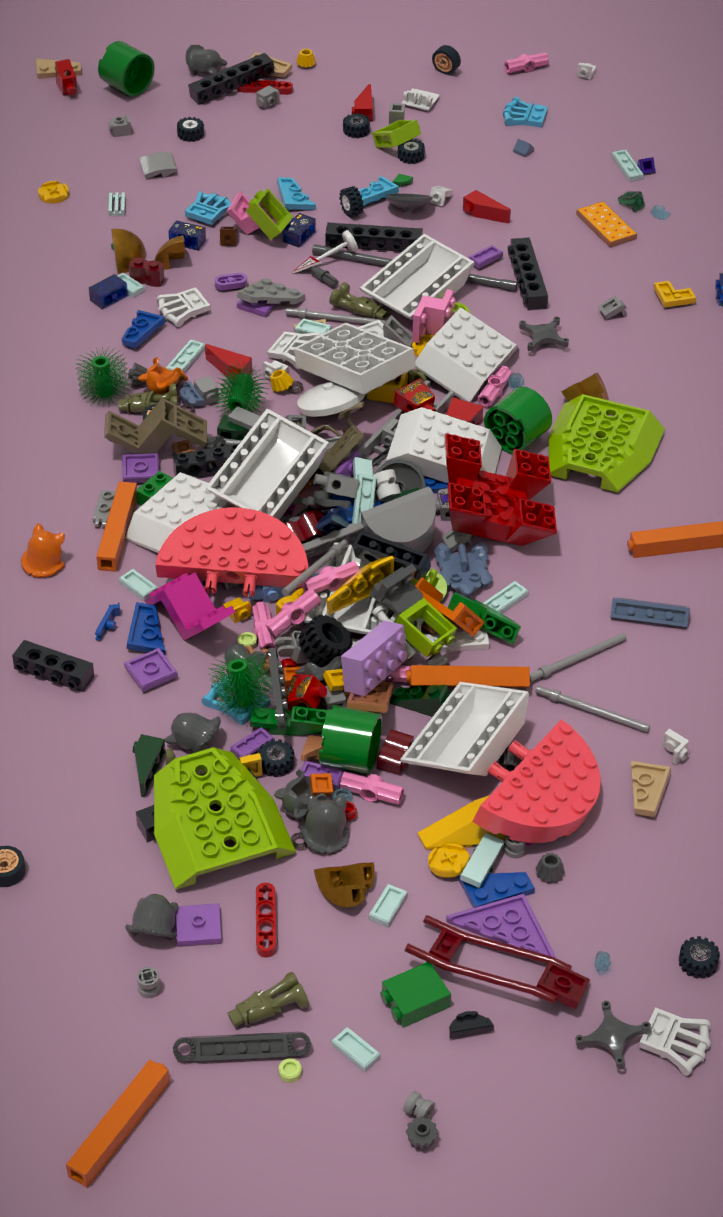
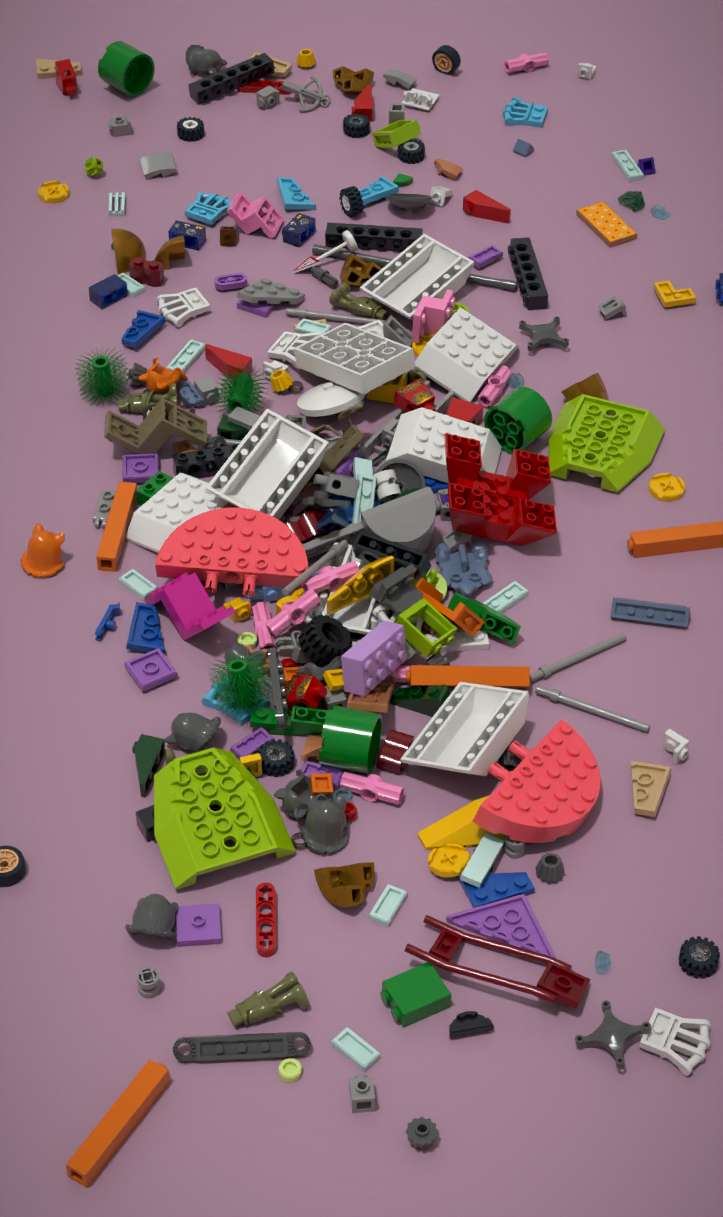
(53, 666): black brick -> none
(93, 166): none -> lime gear
(274, 207): lime window -> none
(301, 91): none -> light grey piece
(352, 81): none -> pearl gold brick
(357, 271): none -> pearl gold brick
(362, 1094): none -> light grey brick
(404, 79): none -> light grey slope
(418, 1106): light grey wheel -> none
(448, 168): none -> nougat slope
(666, 487): none -> yellow tile

